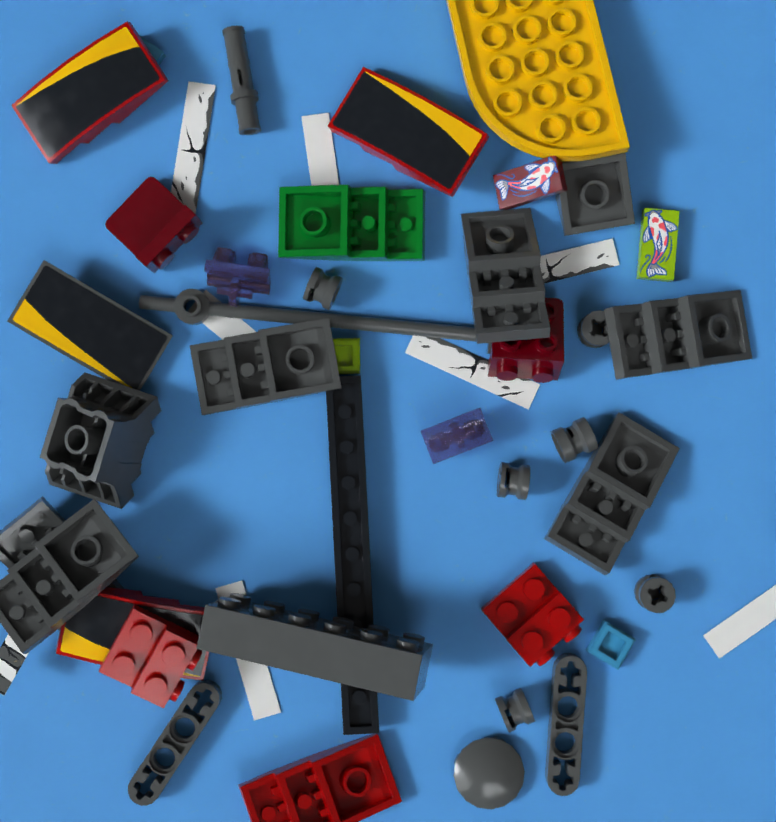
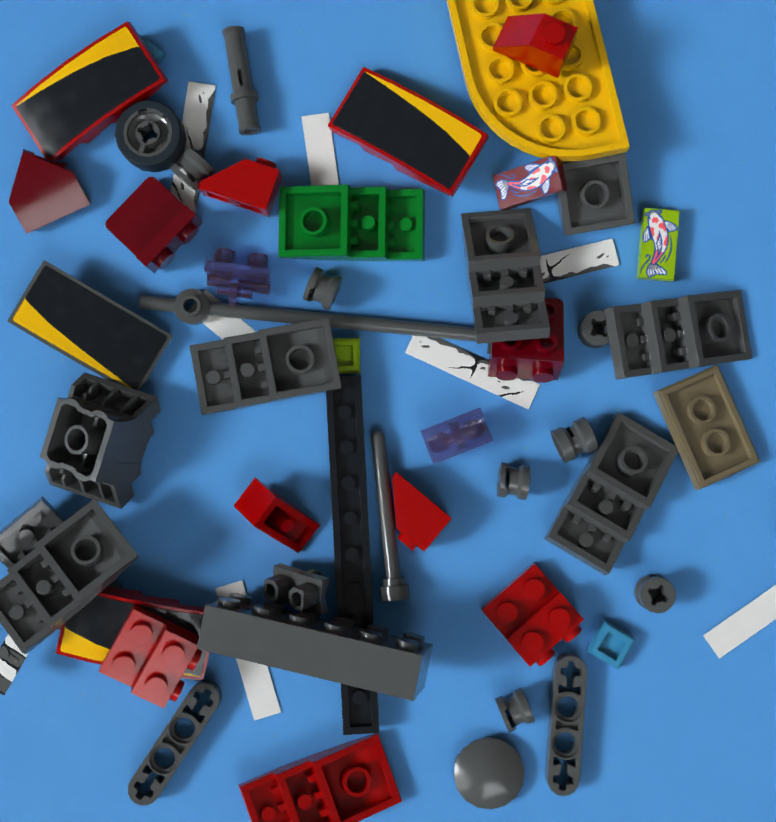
(44, 191): none -> dark red slope
(156, 153): none -> wheel
(194, 166): none -> dark grey wheel
(245, 185): none -> red slope
(276, 515): none -> red slope
(297, 588): none -> dark grey hips
(394, 585): none -> dark grey piece
(416, 515): none -> red slope
(537, 41): none -> red slope
(706, 427): none -> dark tan tile

